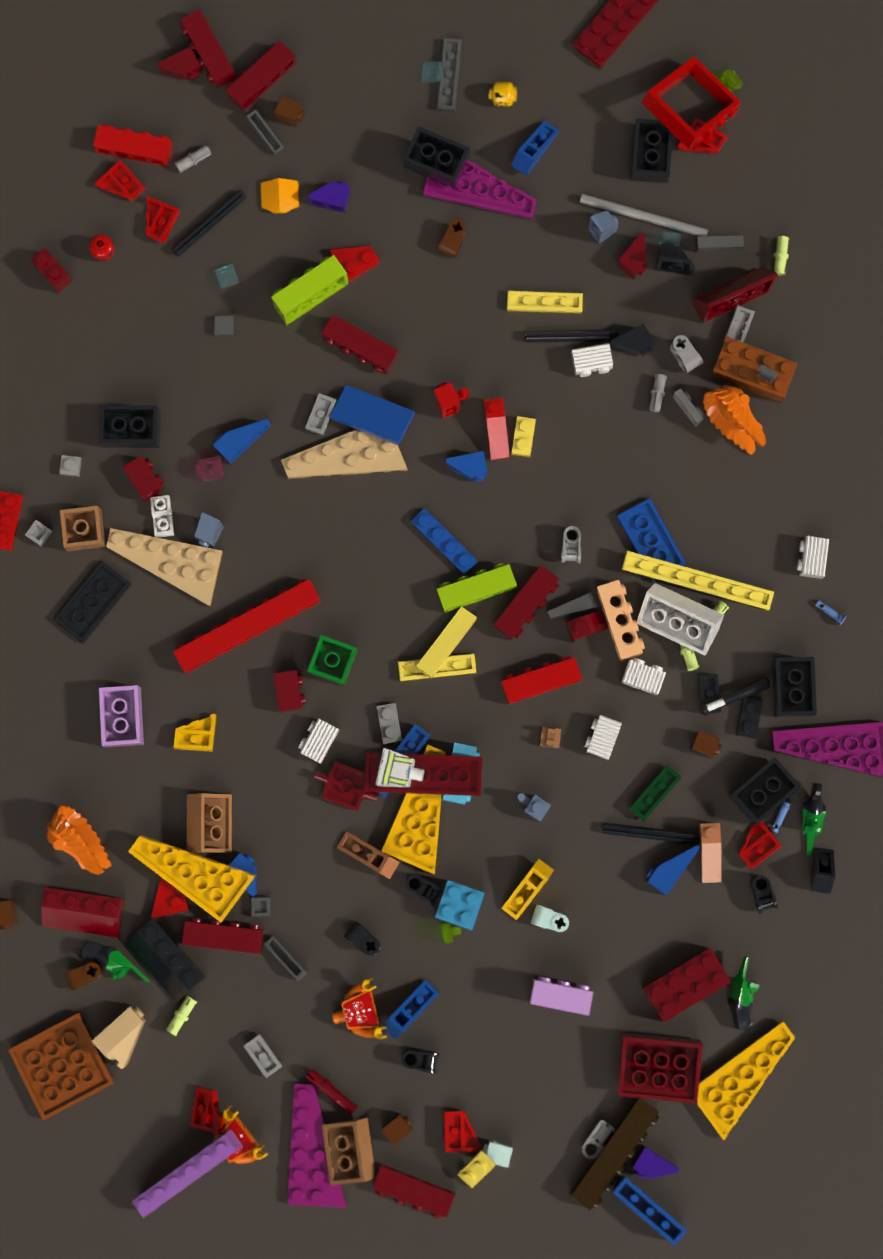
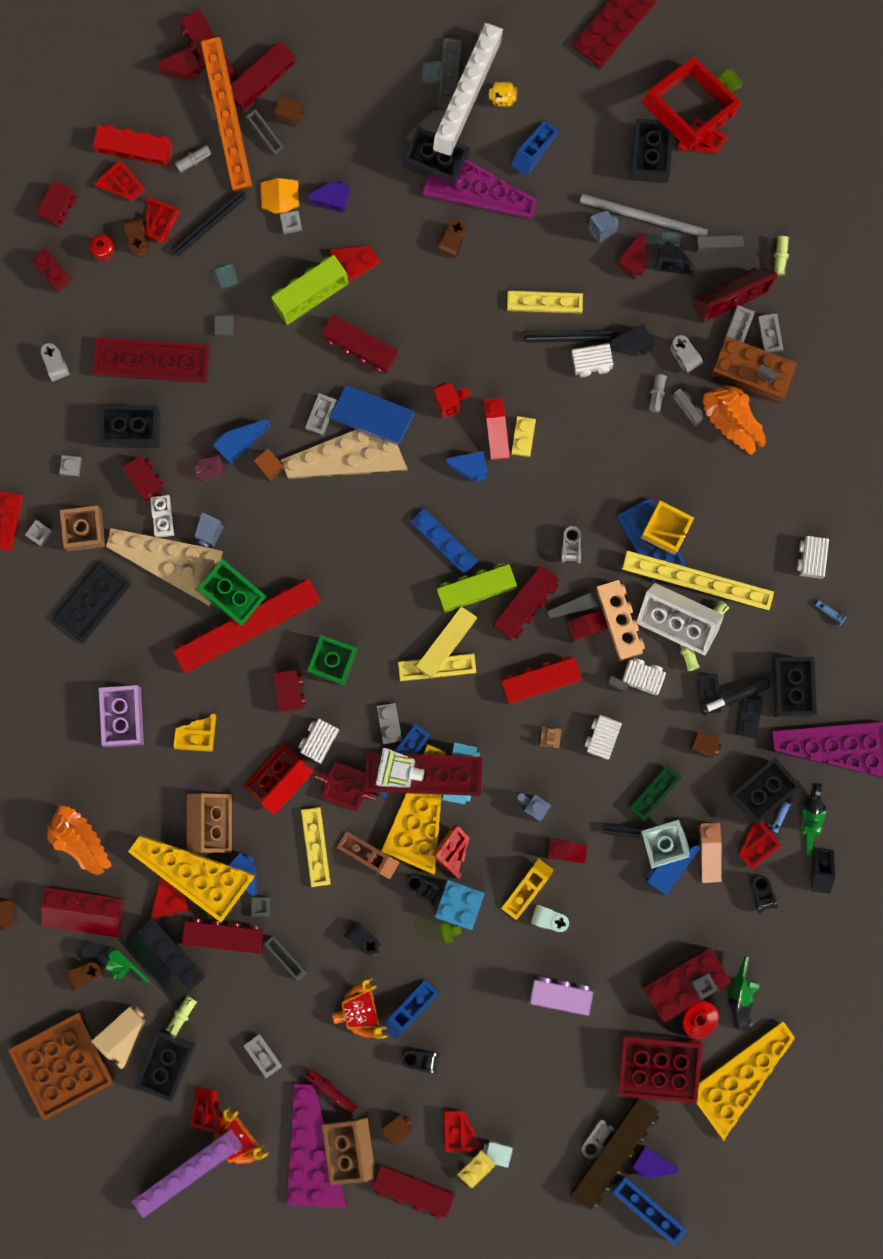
(55, 364): none -> light grey piece
(56, 204): none -> dark red brick
(136, 235): none -> reddish brown piece
(151, 360): none -> dark red plate
(165, 1065): none -> black brick
(226, 113): none -> orange plate
(230, 592): none -> green slope
(268, 464): none -> dark orange brick
(278, 779): none -> red slope
(291, 222): none -> light grey plate
(315, 847): none -> light yellow tile
(452, 850): none -> red wing
(467, 89): none -> white brick
(567, 851): none -> dark red slope
(617, 684): none -> dark grey tile
(665, 843): none -> light aqua slope
(666, 528): none -> yellow piece
(704, 985): none -> dark grey tile
(705, 1023): none -> red dish
(770, 333): none -> light grey plate

